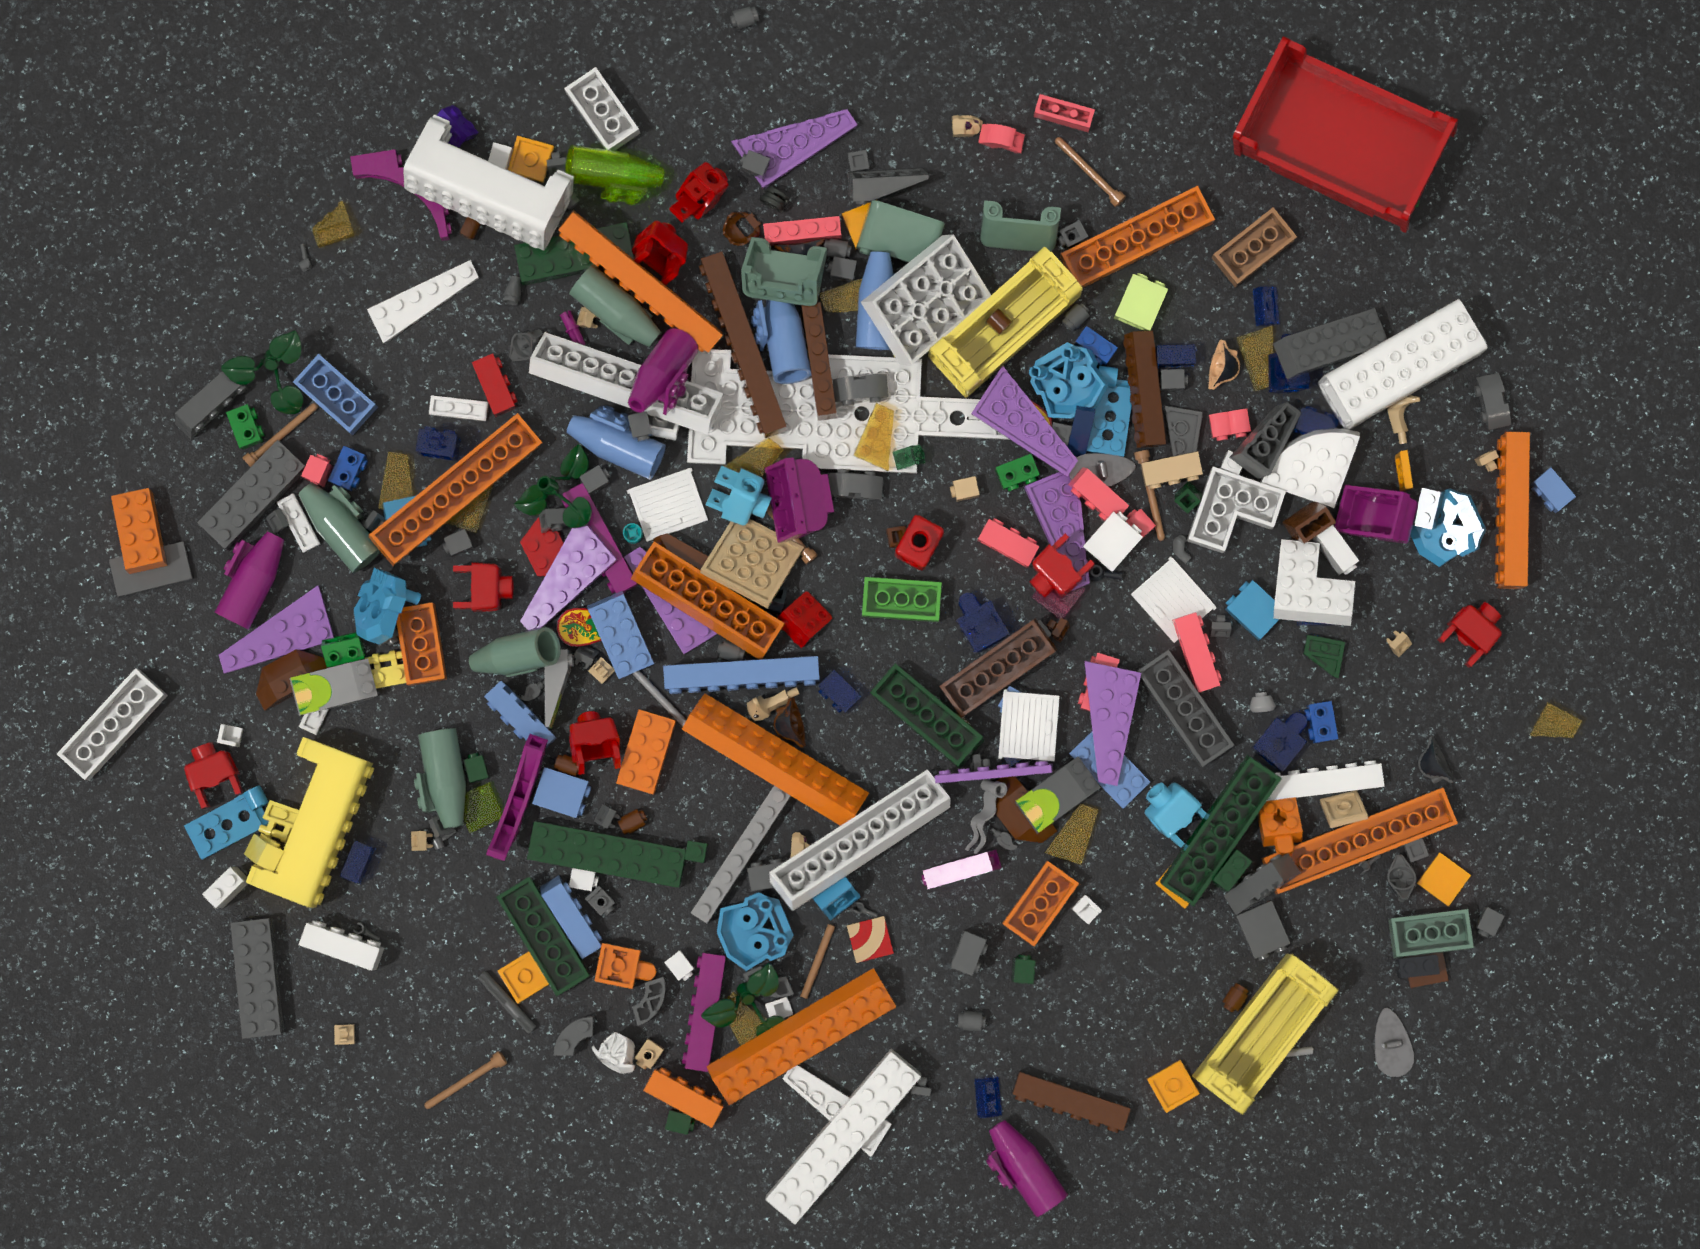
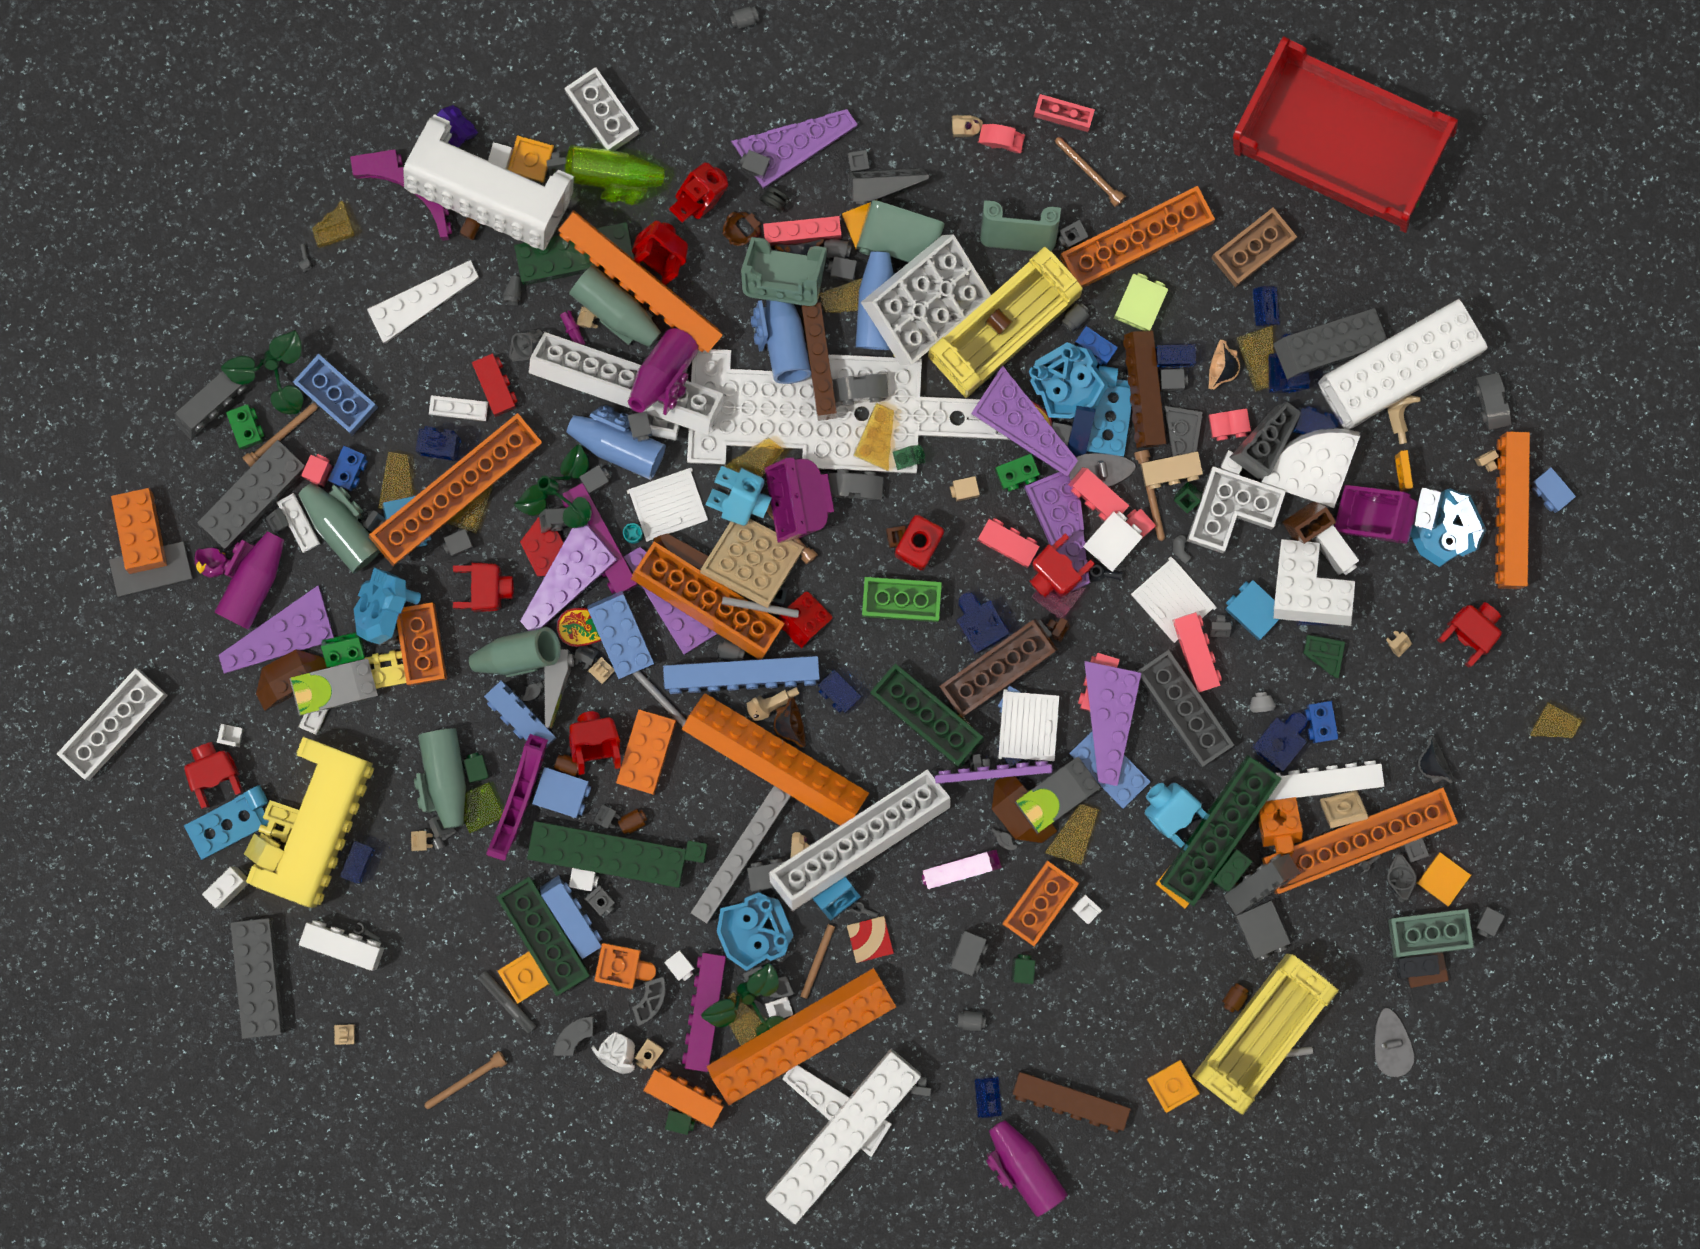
(210, 562): none -> magenta hair
(743, 344): reddish brown brick -> none
(755, 606): none -> light grey bar
(992, 791): light grey flag -> none

